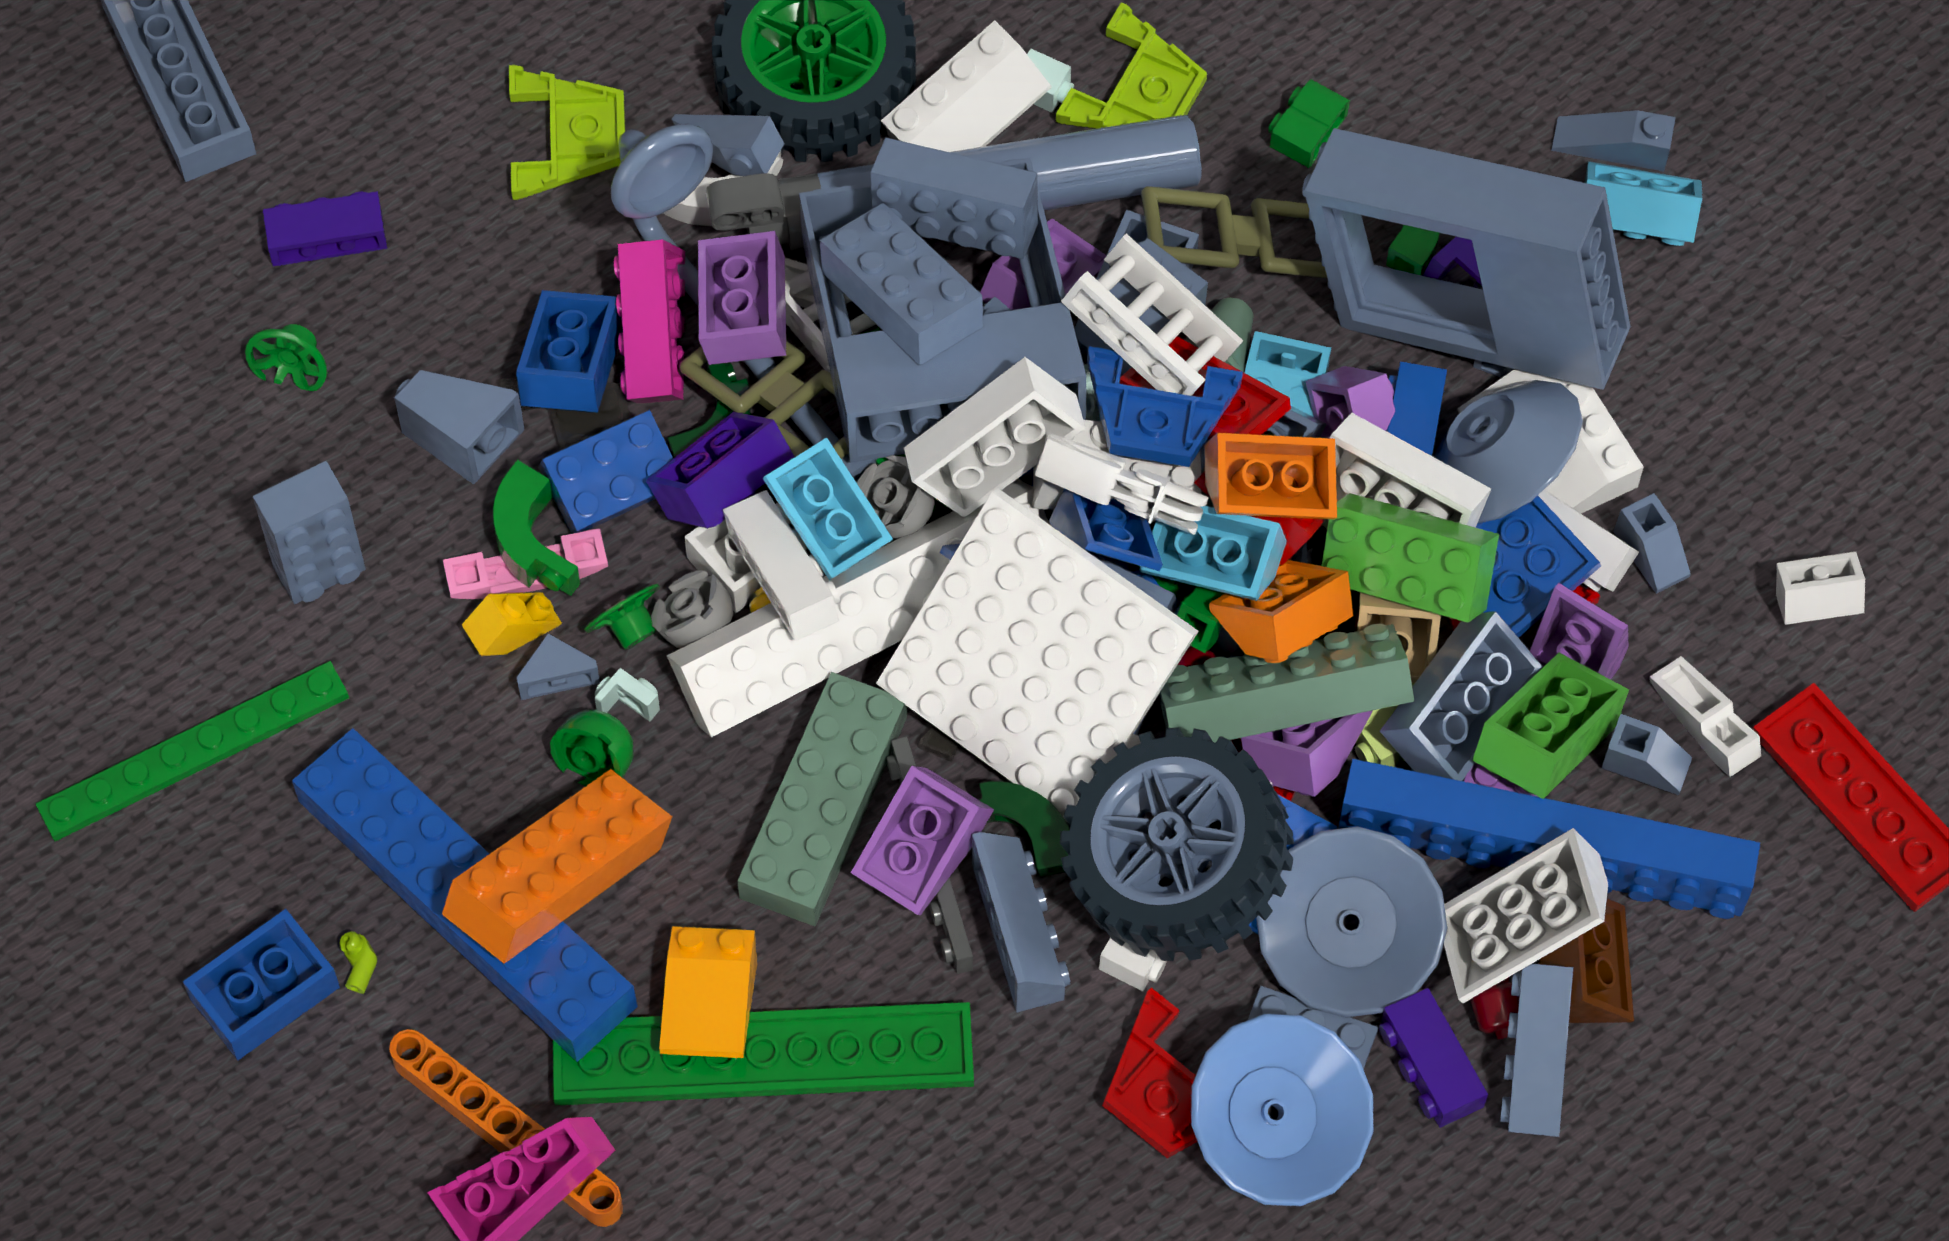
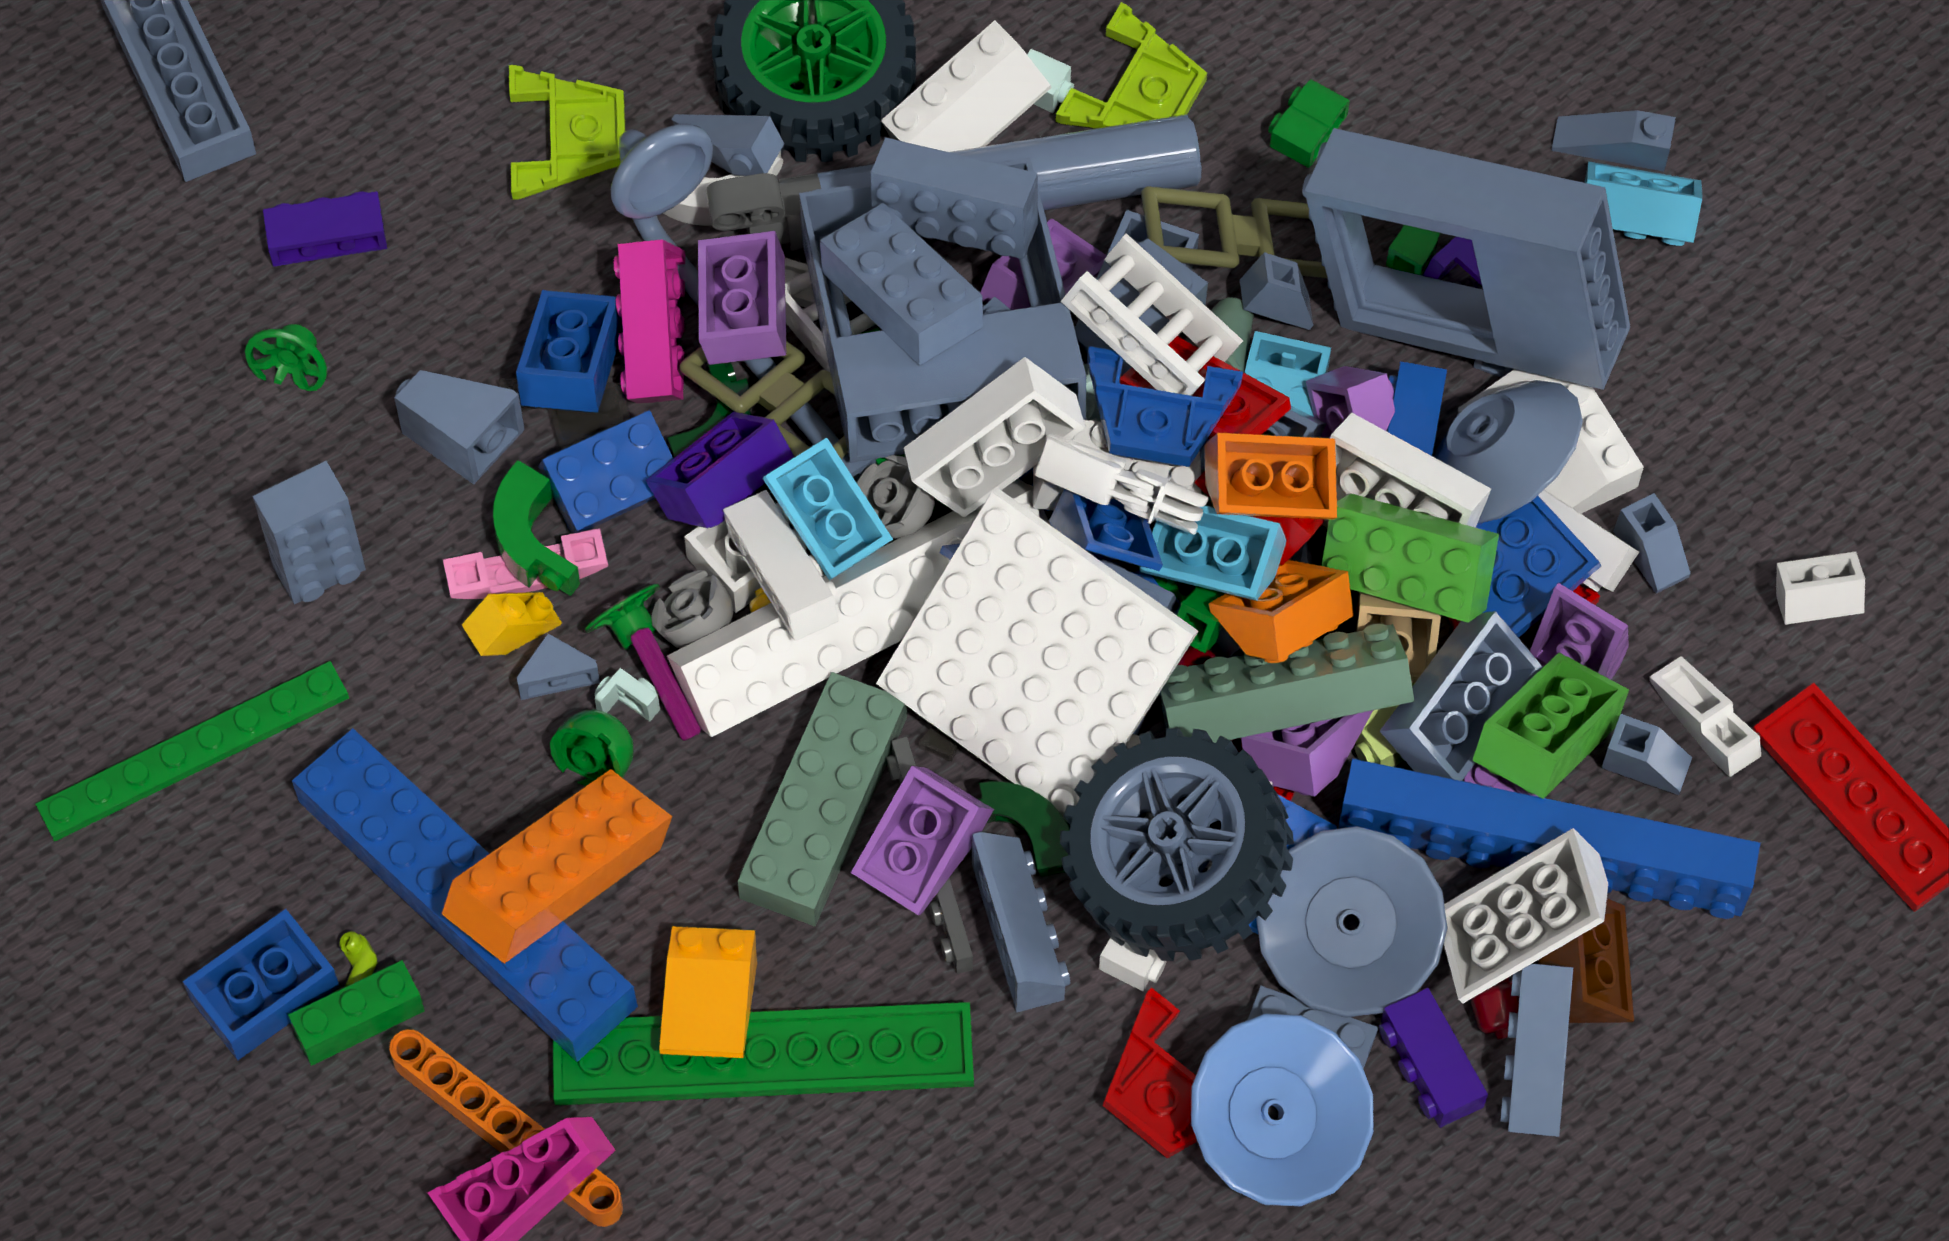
(356, 1012): none -> green brick
(665, 684): none -> magenta axle
(1277, 291): none -> sand blue slope

